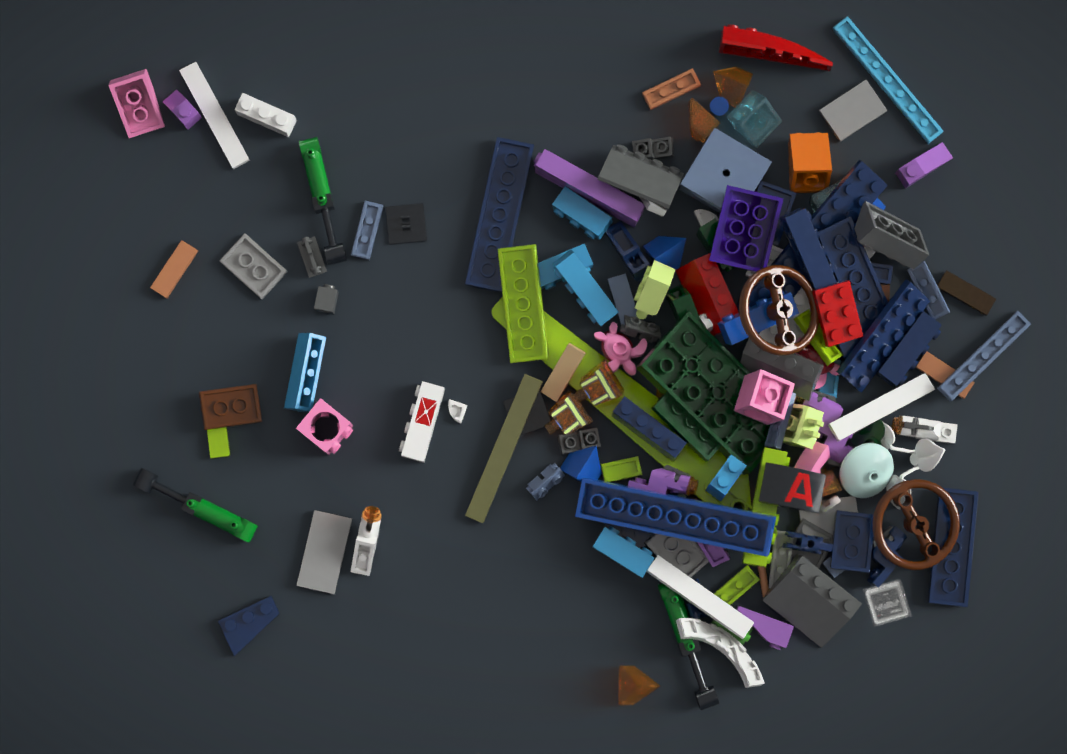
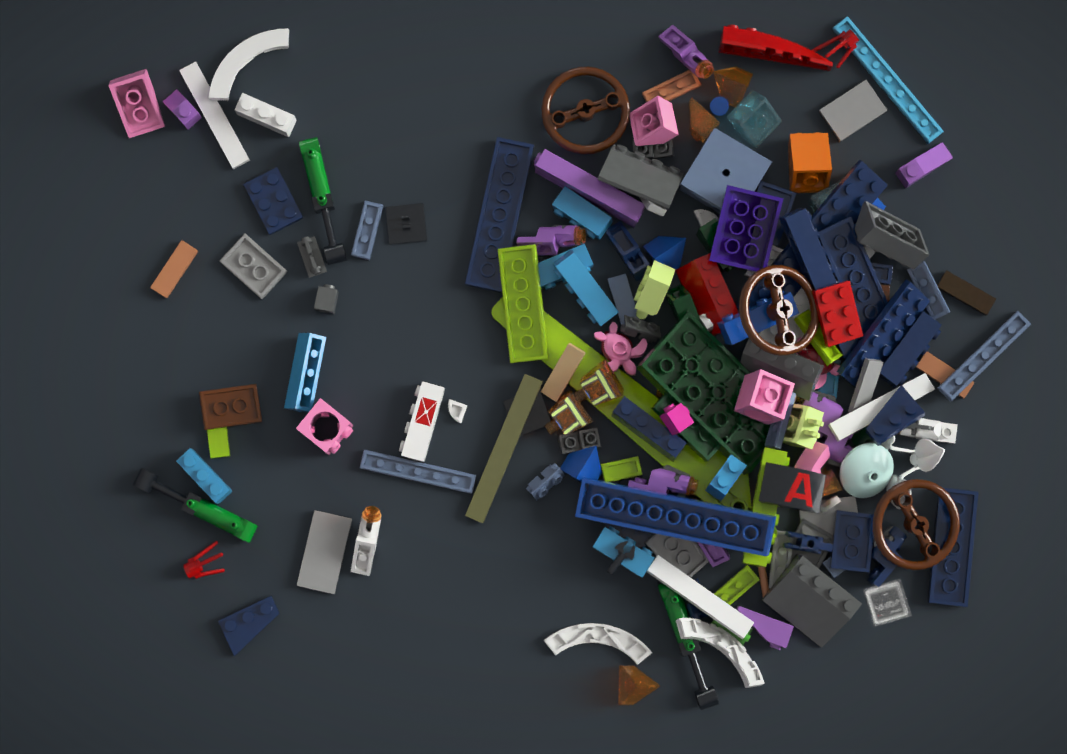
(194, 567): none -> red plant
(204, 476): none -> dark azure brick
(242, 55): none -> white tile
(273, 201): none -> dark blue plate
(418, 471): none -> sand blue tile
(551, 238): none -> medium lavender plate
(577, 113): none -> reddish brown piece
(600, 634): none -> white tile
(620, 557): none -> black bar
(653, 122): none -> bright pink slope
(676, 418): none -> dark pink brick
(686, 52): none -> medium lavender plate
(847, 39): none -> red plant
(866, 383): none -> light grey tile
(894, 416): none -> dark blue wing

